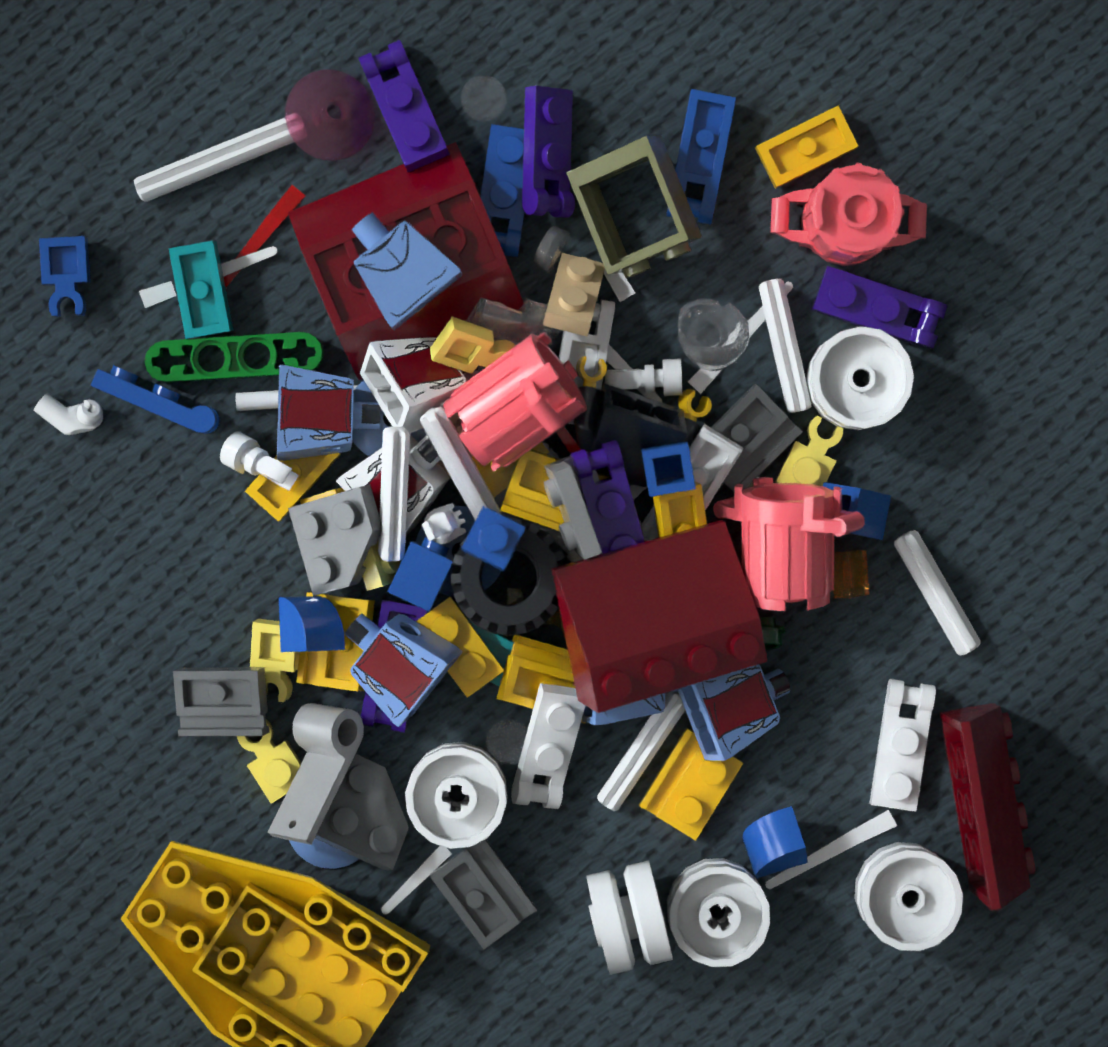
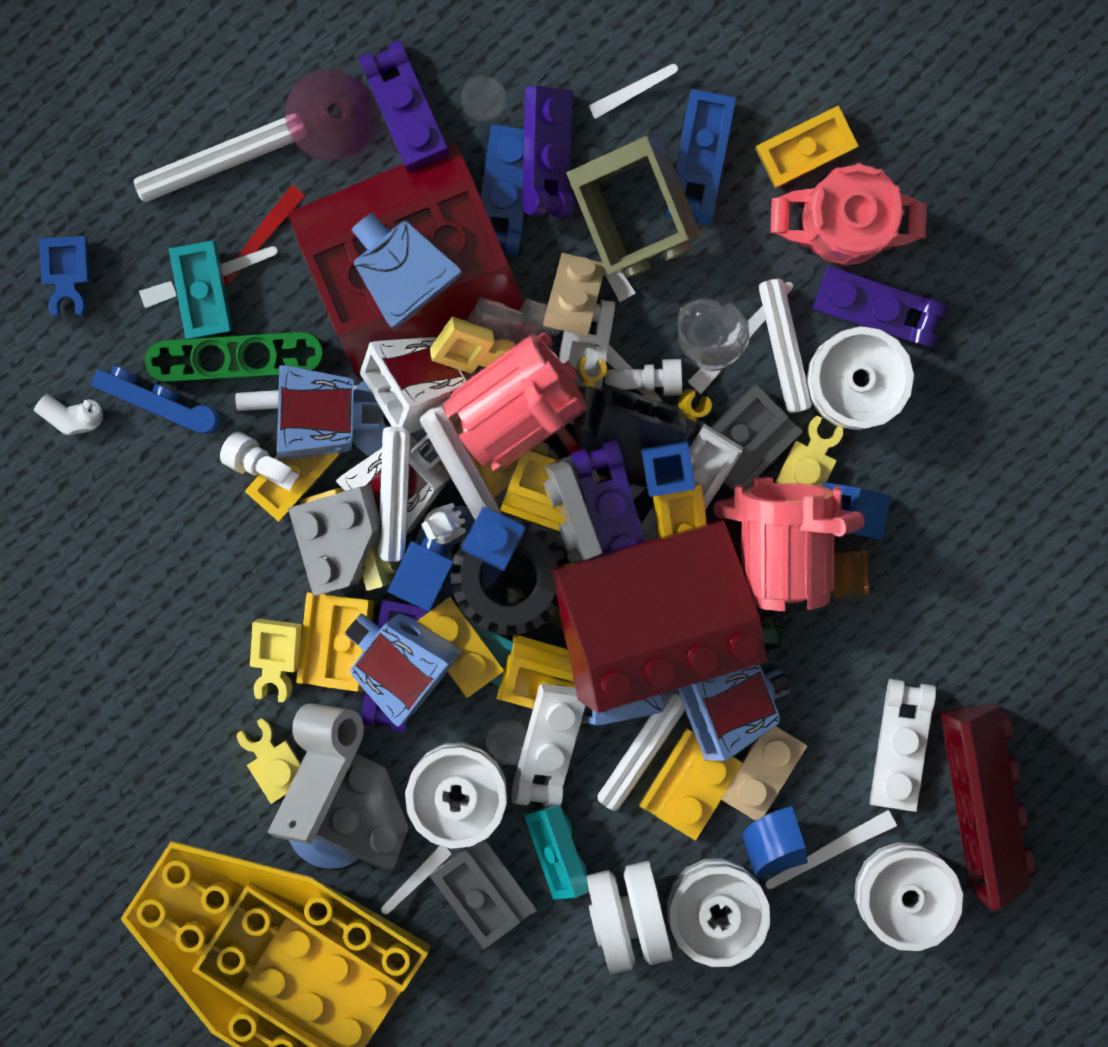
(221, 701): dark grey plate -> none
(309, 625): blue brick -> none
(551, 248): clear tile -> none
(557, 853): none -> teal plate
(621, 96): none -> white sticker
(764, 772): none -> tan plate
(937, 592): white axle -> none

